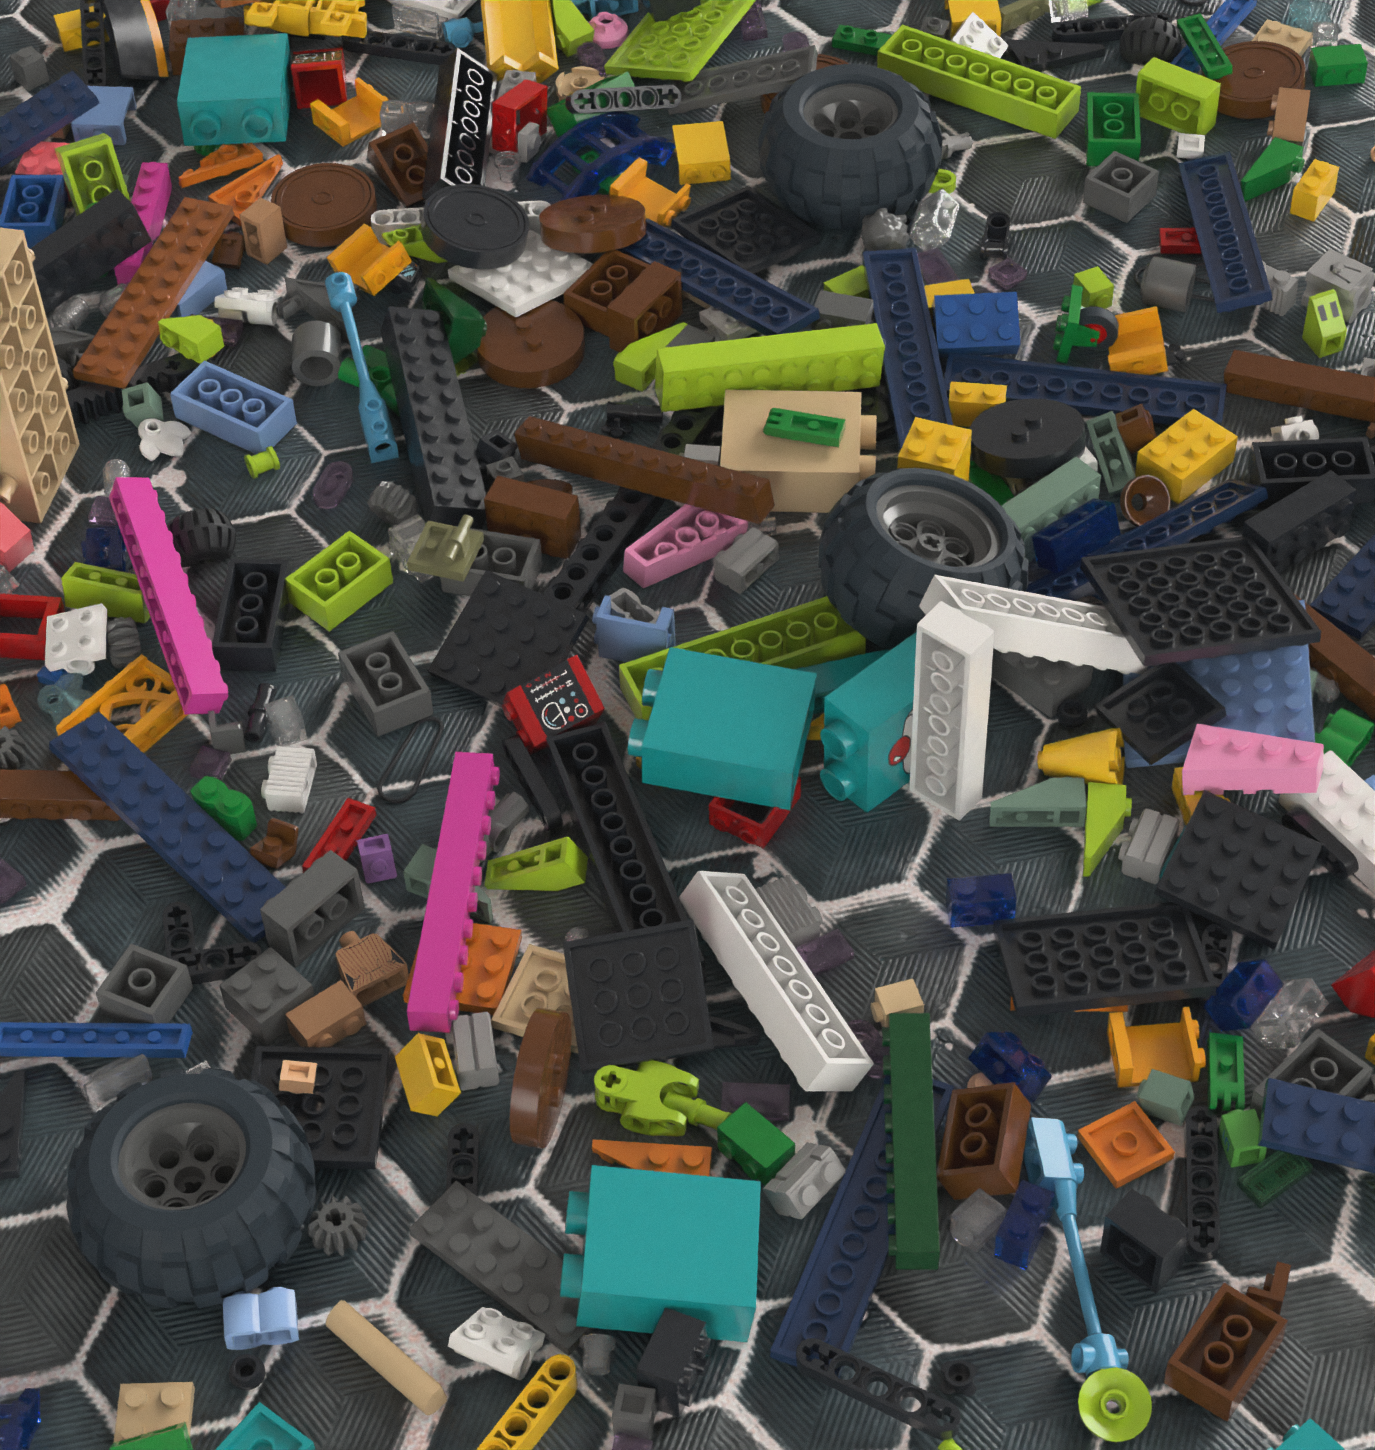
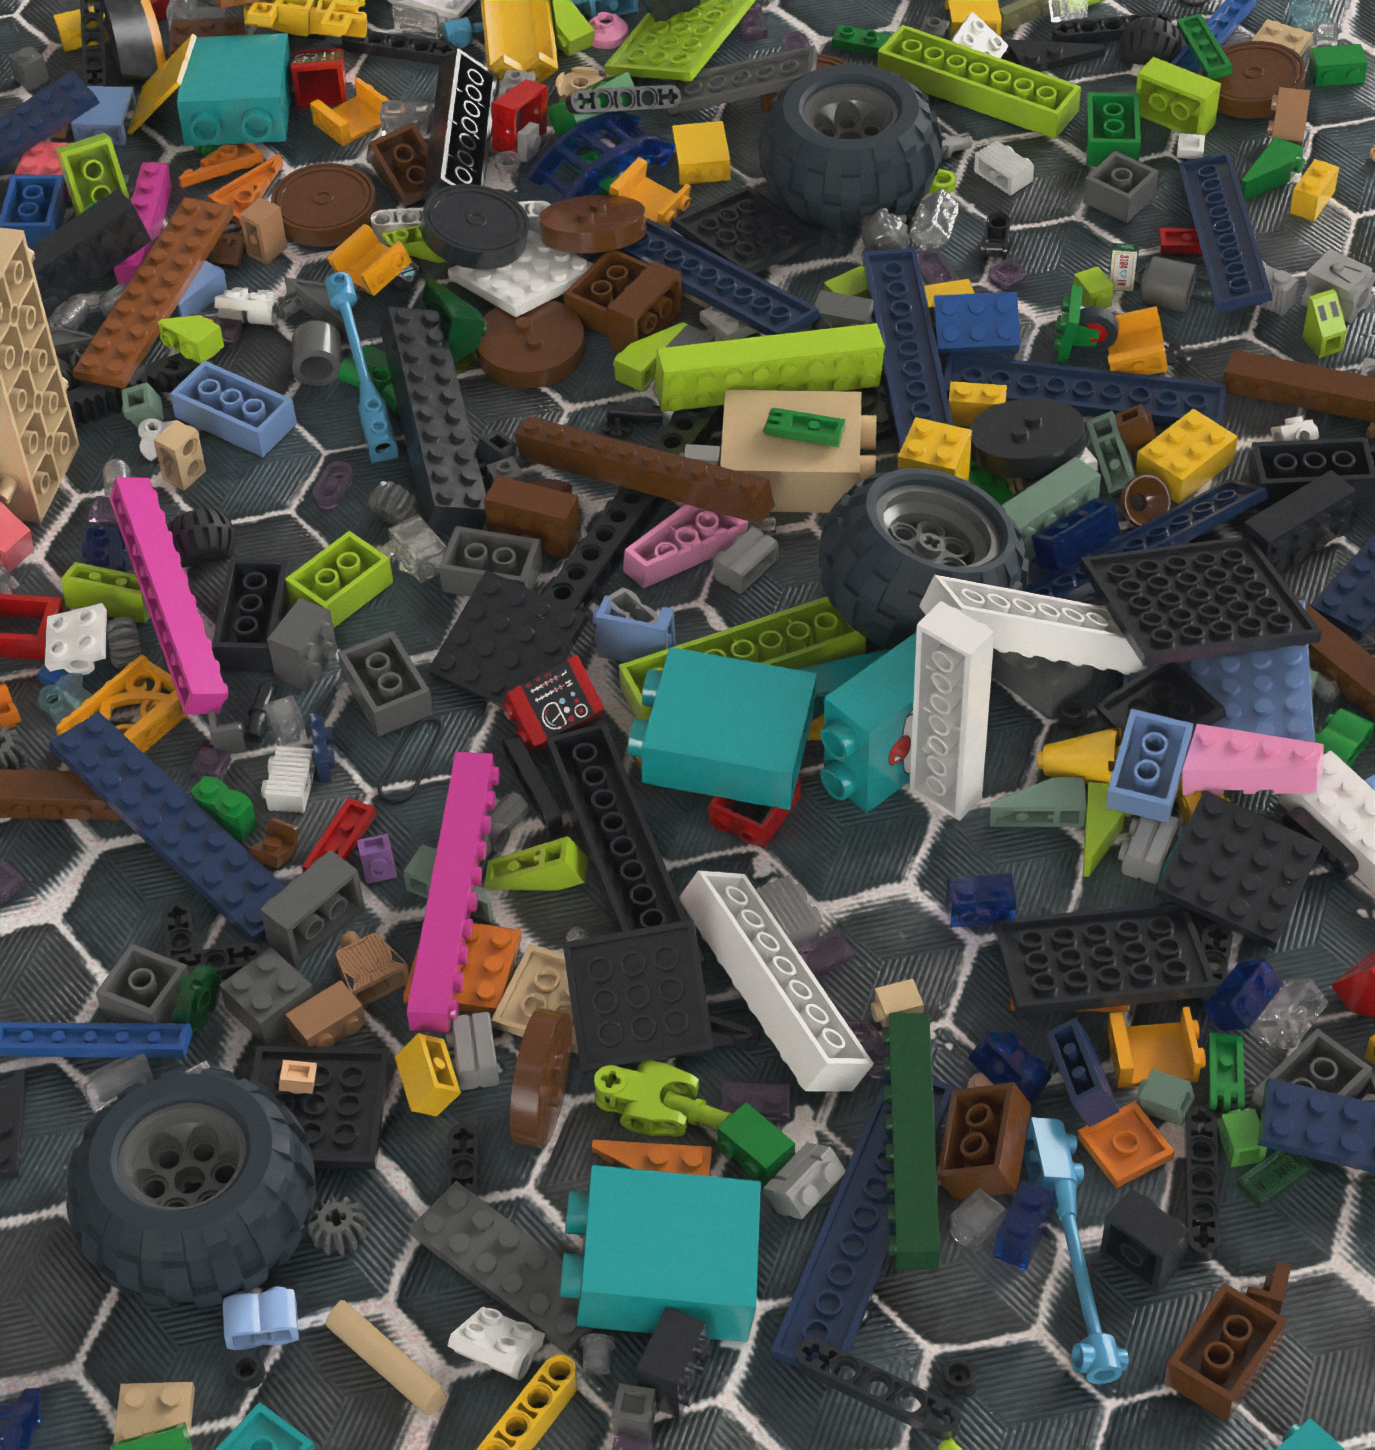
(161, 84): none -> yellow piece
(180, 455): none -> tan brick
(196, 995): none -> dark green plate
(262, 462): lime bush -> none
(302, 644): none -> dark grey brick
(321, 738): none -> dark blue plate
(446, 549): olive plate -> none
(591, 55): plate -> none
(1003, 167): none -> white brick
(1082, 1072): none -> dark blue brick
(1123, 266): none -> tile
(1125, 1390): lime dish -> none
(1149, 765): none -> medium blue brick

